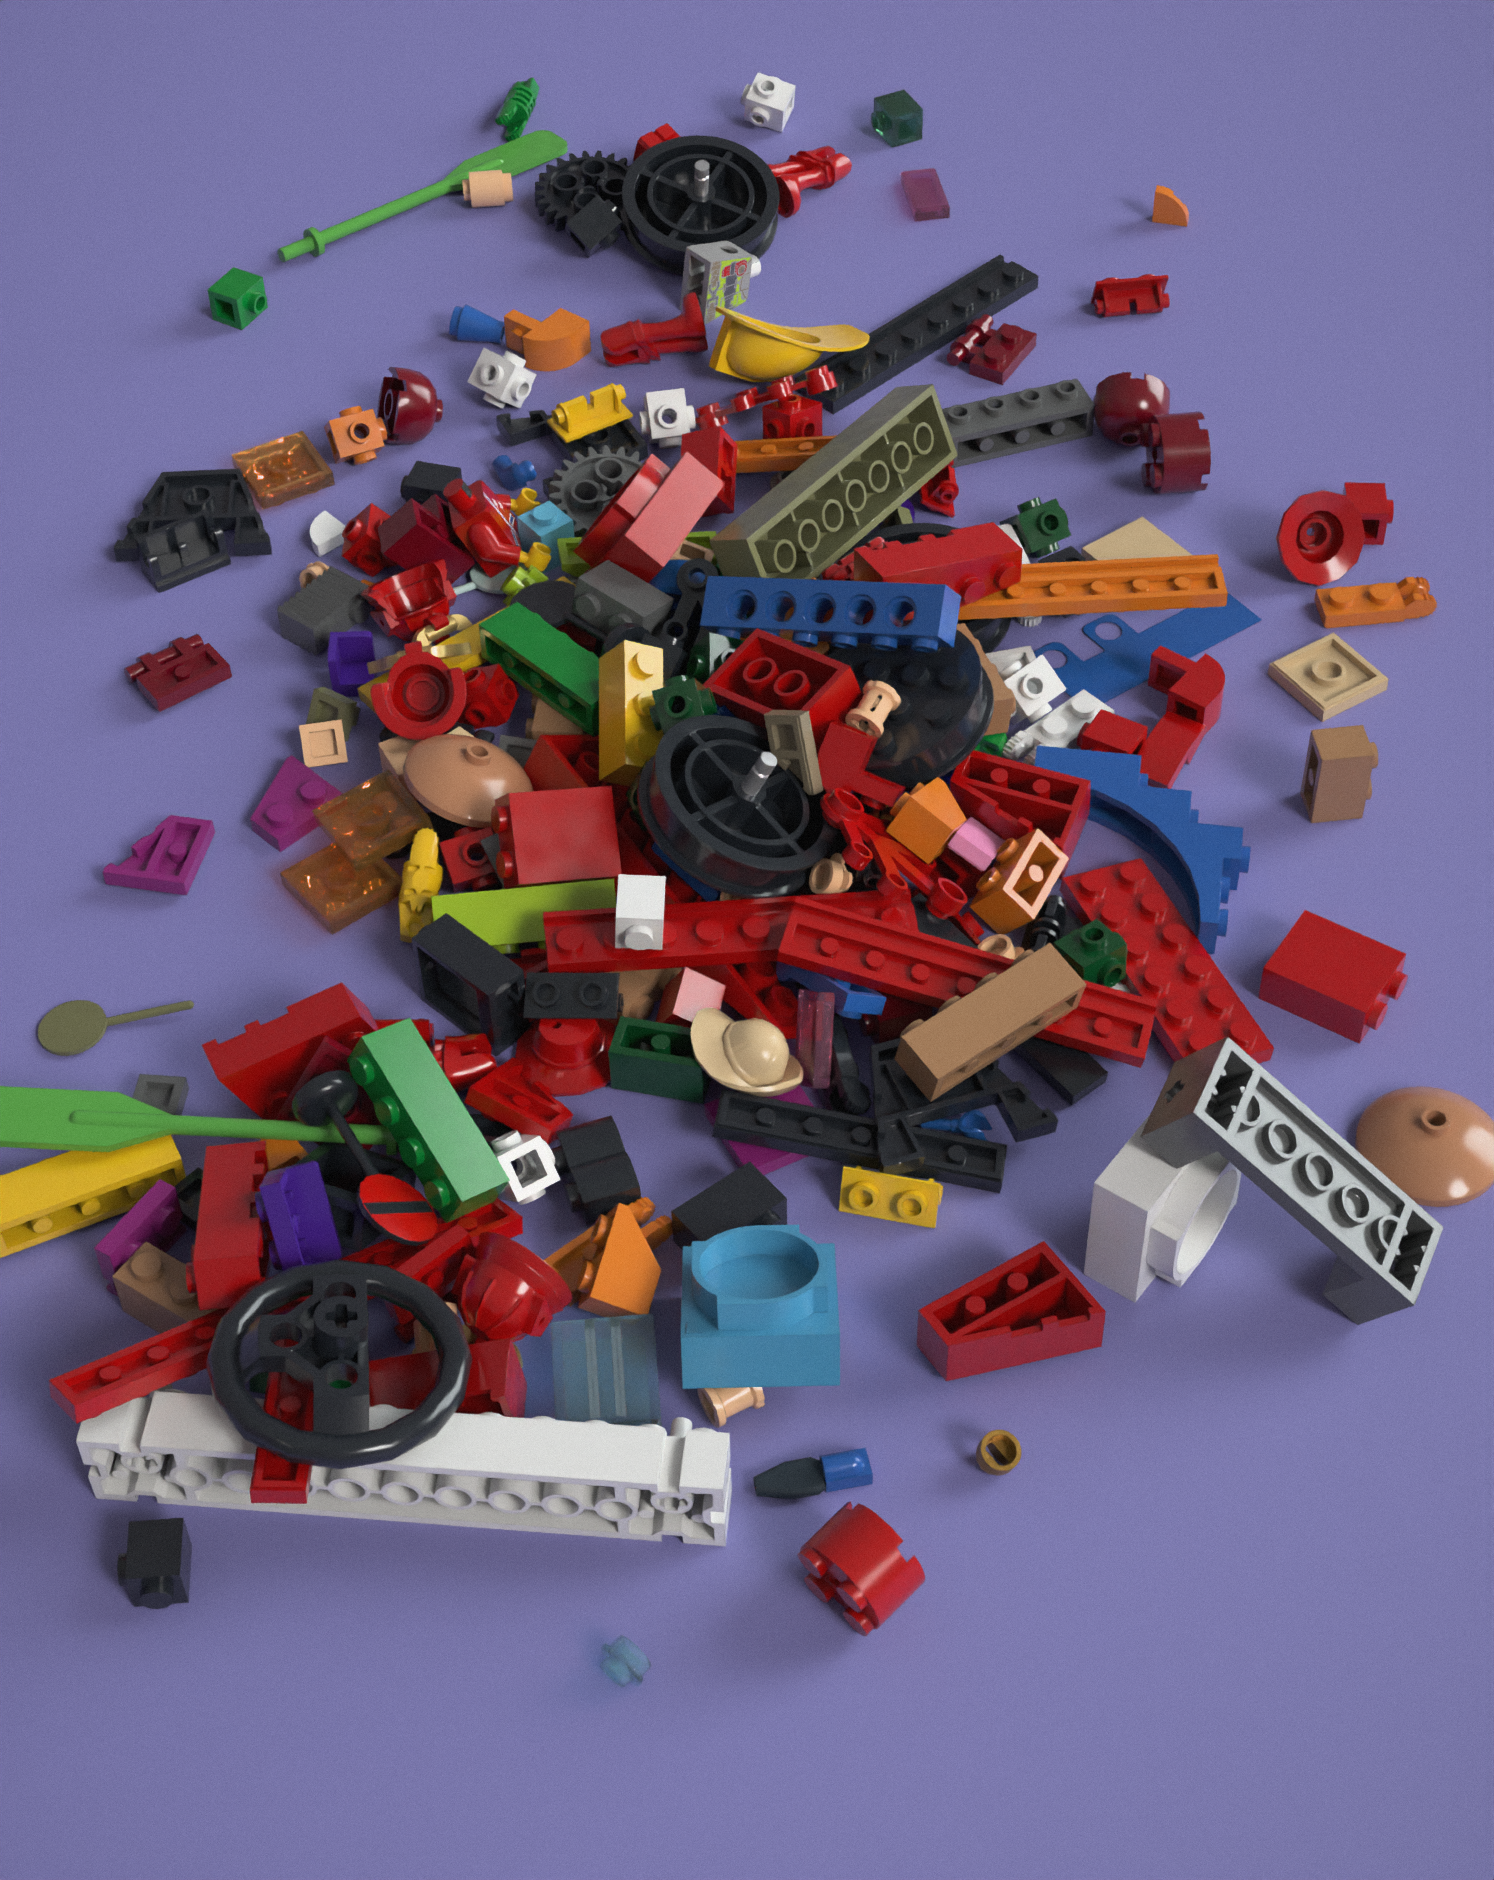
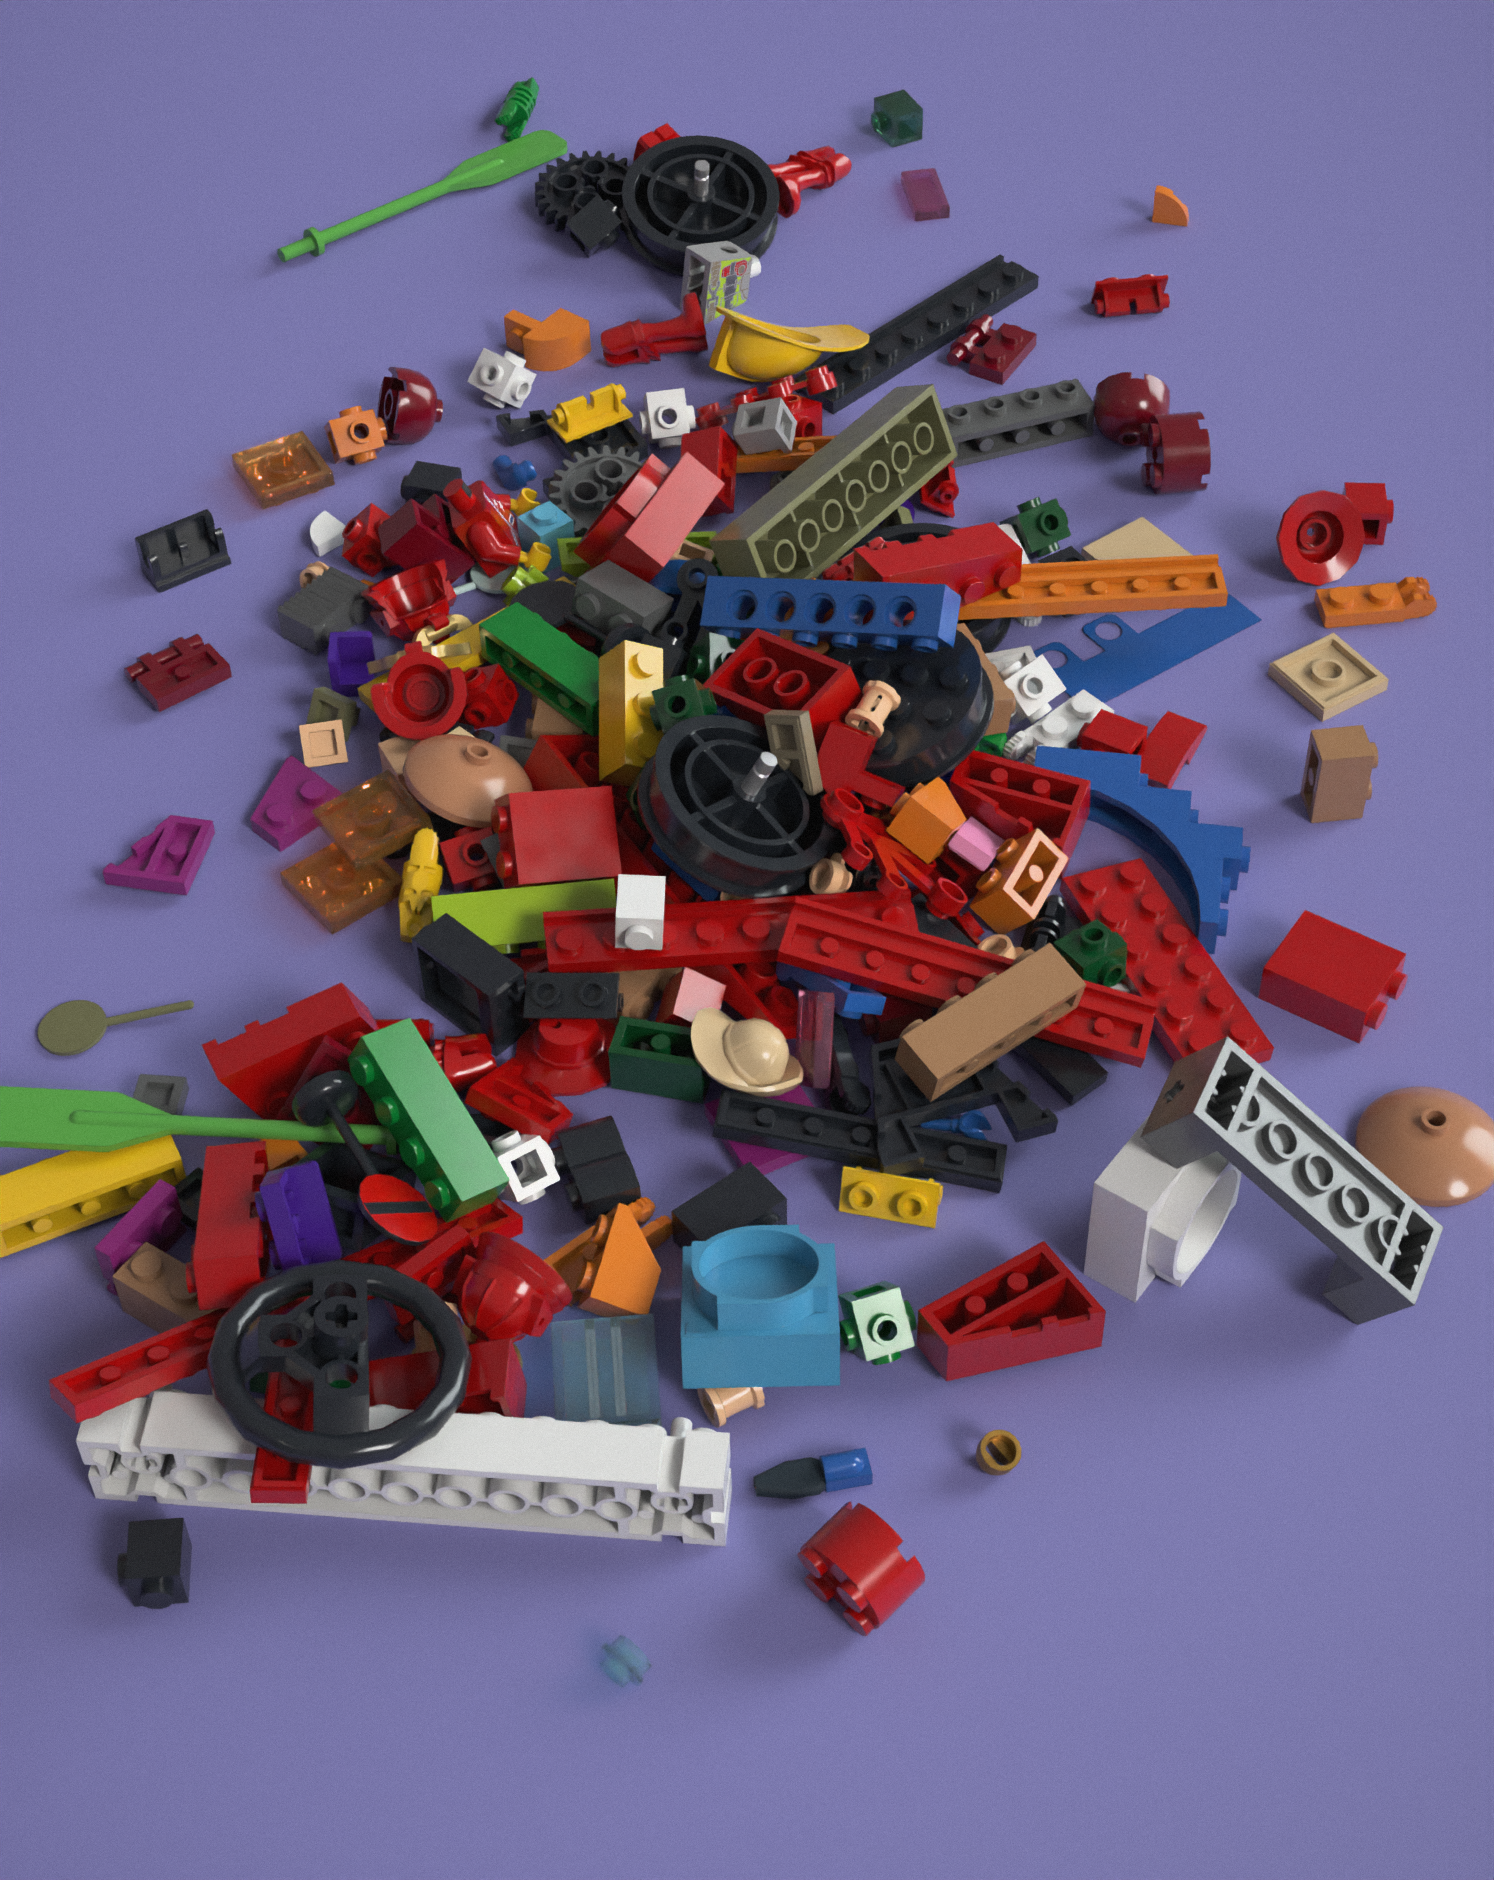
(189, 492): black wing -> none
(237, 298): green brick -> none
(475, 325): blue cone -> none
(488, 188): light nougat brick -> none
(764, 426): none -> light grey brick
(768, 102): white brick -> none
(876, 1322): none -> brick
(1191, 686): red brick -> none

